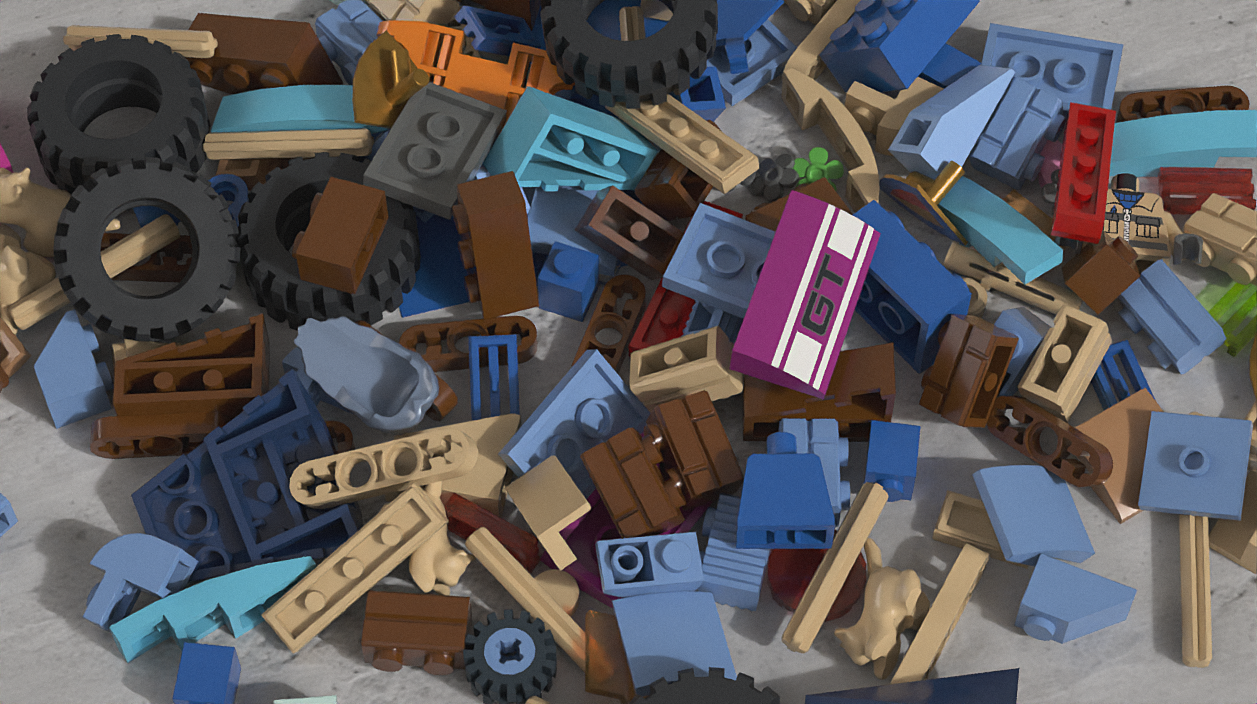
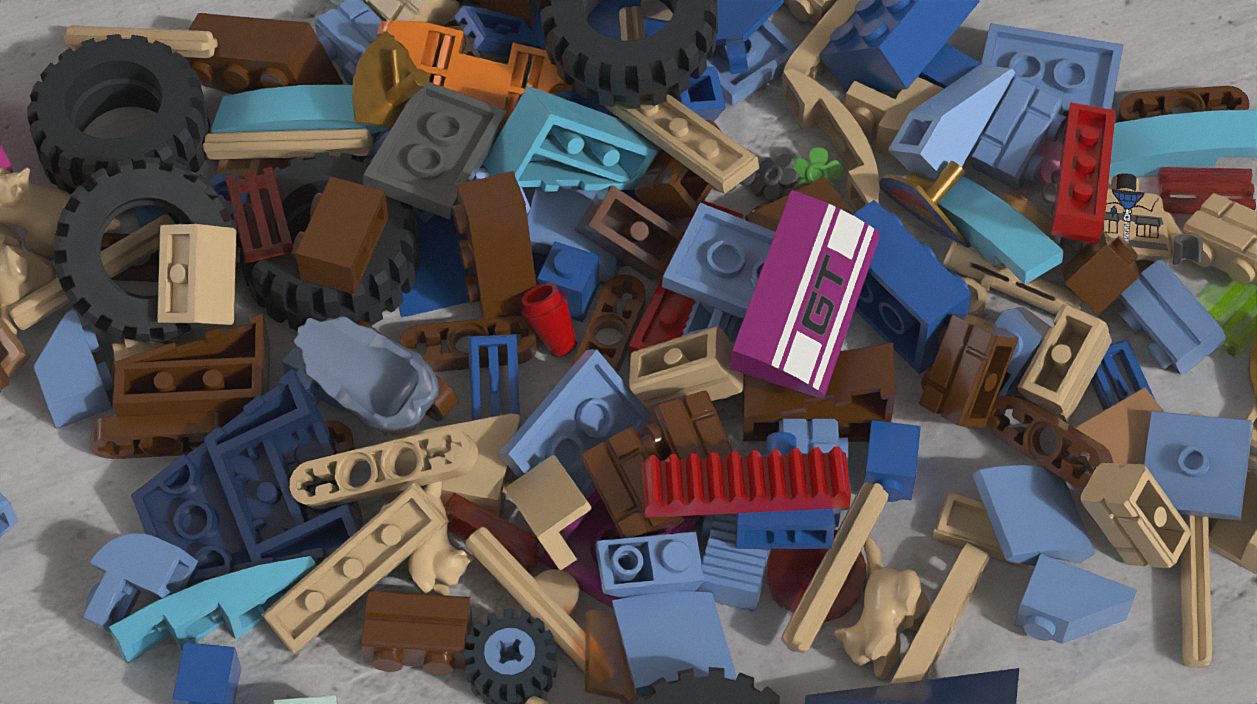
(196, 274): none -> tan panel
(252, 184): none -> clear red tile
(550, 317): none -> red cone
(745, 483): none -> red gear
(1135, 515): none -> tan brick

